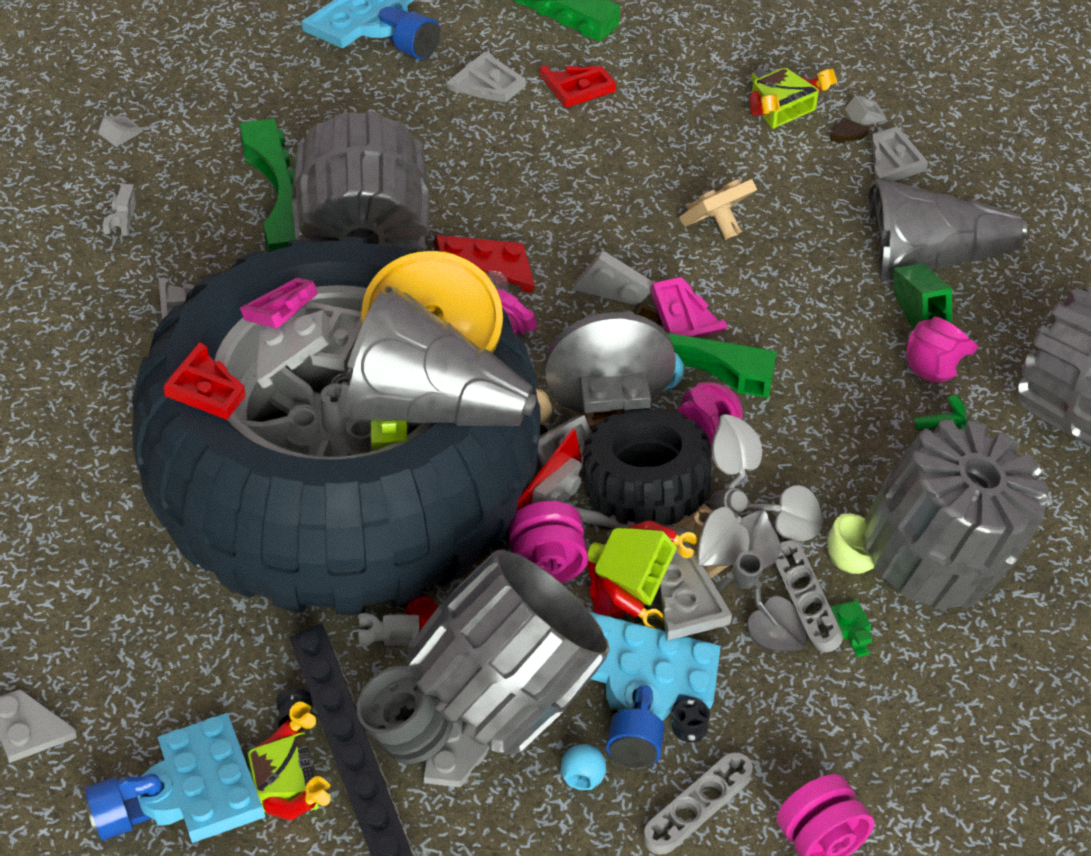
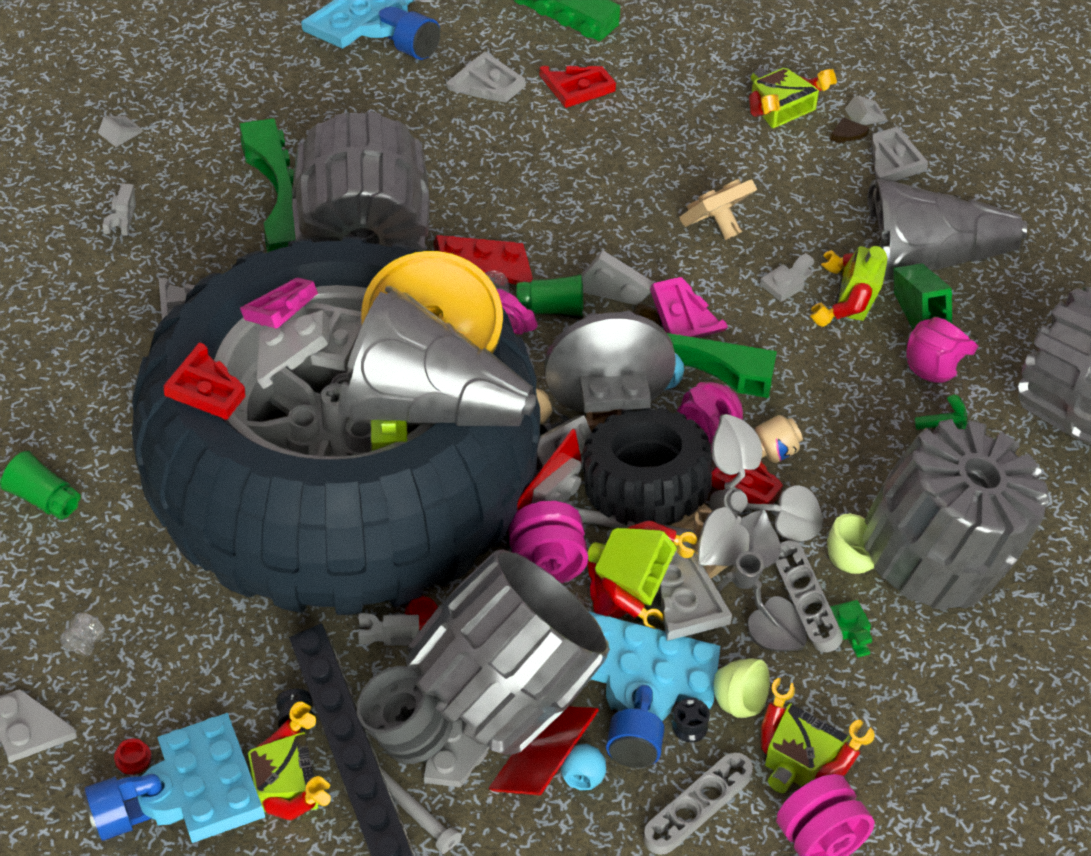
(39, 486): none -> green plant
(83, 634): none -> clear wheel
(132, 756): none -> red plate
(445, 837): none -> light grey bar
(539, 761): none -> red window
(553, 296): none -> green plant
(742, 687): none -> yellowish green hat
(757, 484): none -> red wing
(779, 438): none -> tan head
(786, 282): none -> light grey plate
(804, 746): none -> torso
(858, 284): none -> torso

